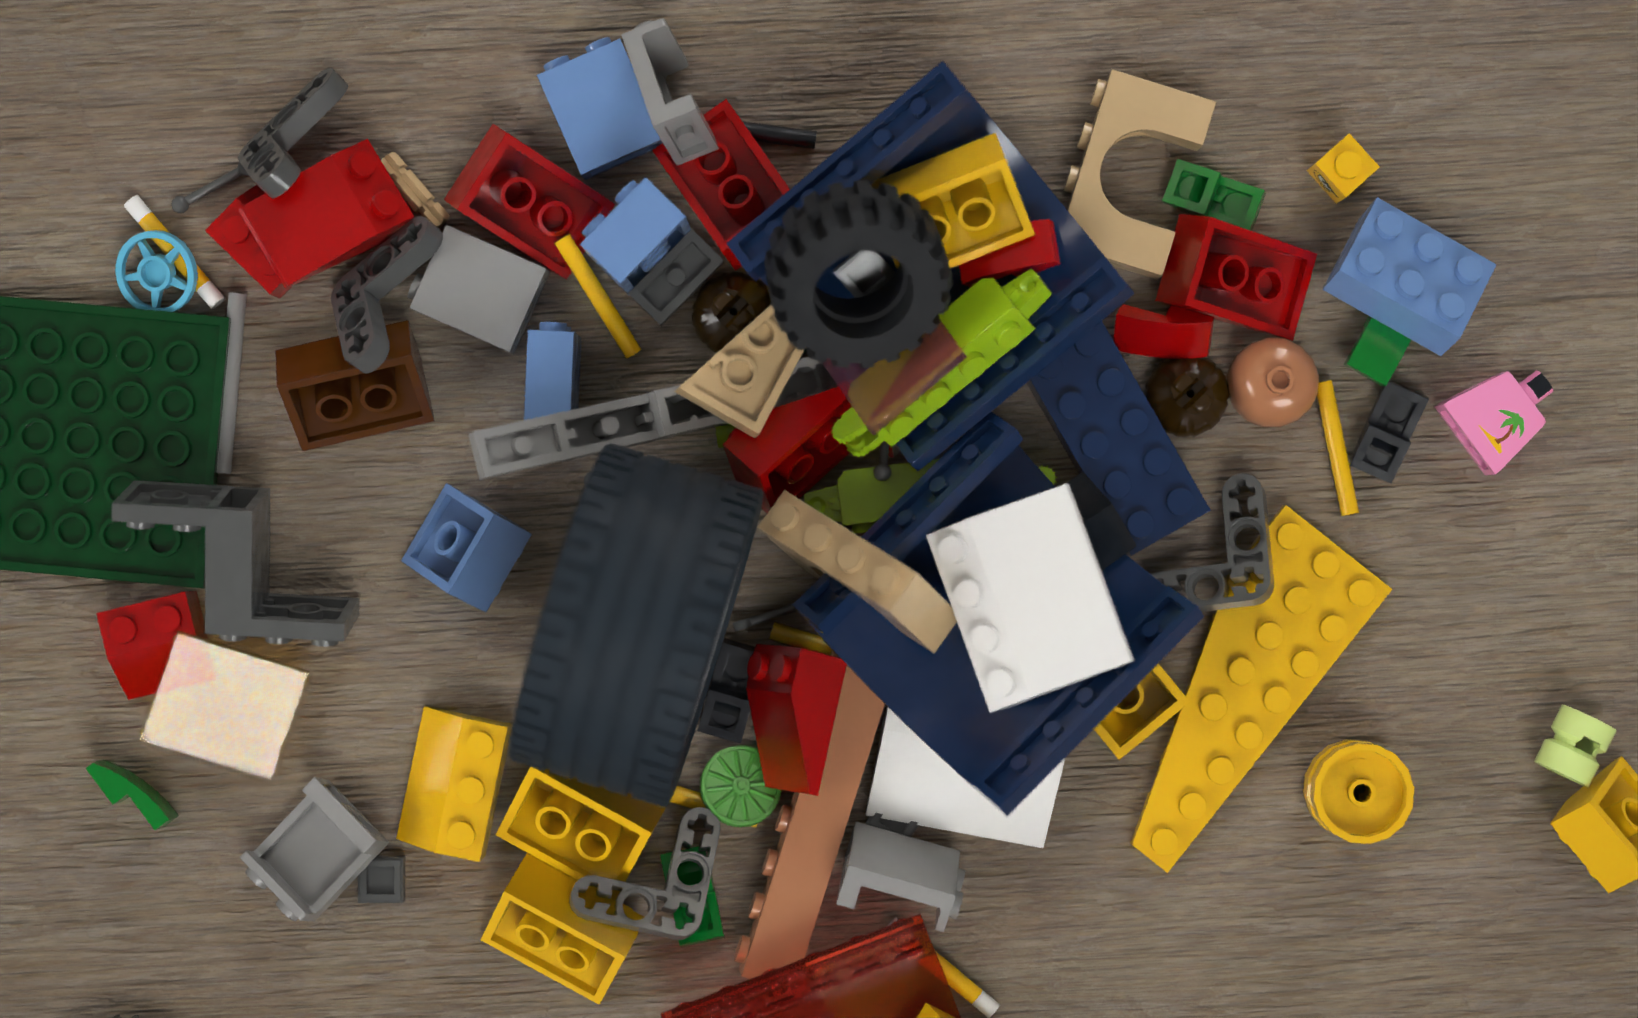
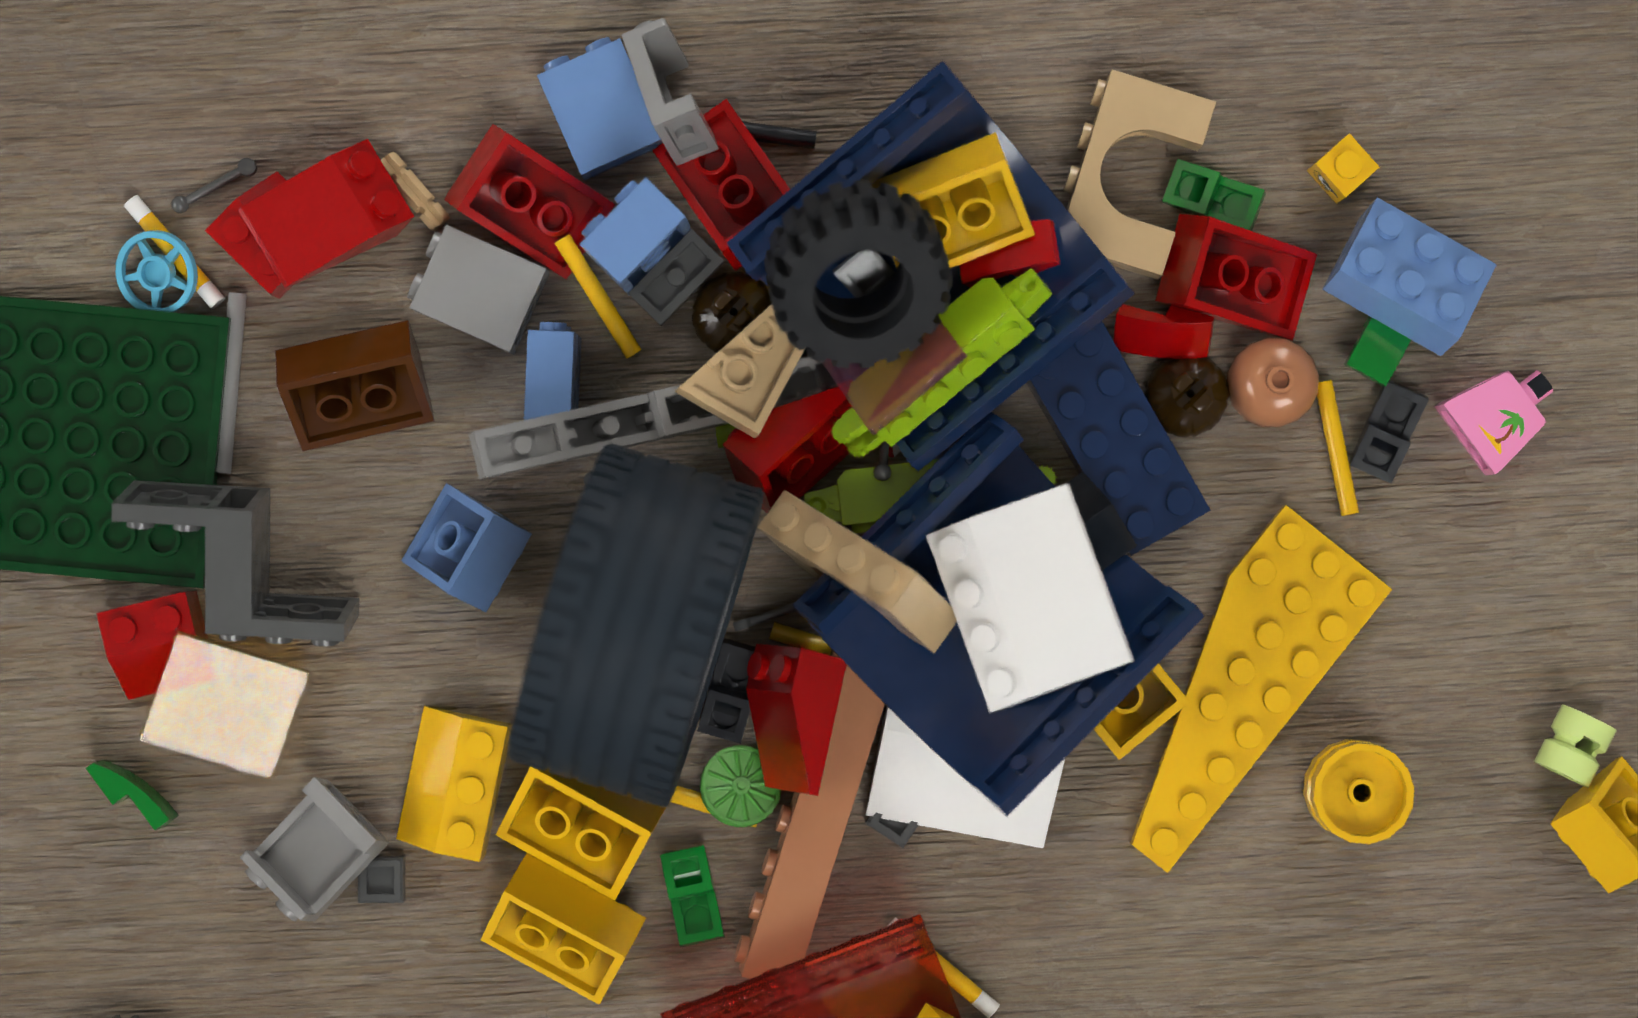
(266, 153): dark grey beam -> none
(359, 291): dark grey beam -> none
(674, 894): dark grey beam -> none
(902, 868): light grey panel -> none
(1239, 561): dark grey beam -> none

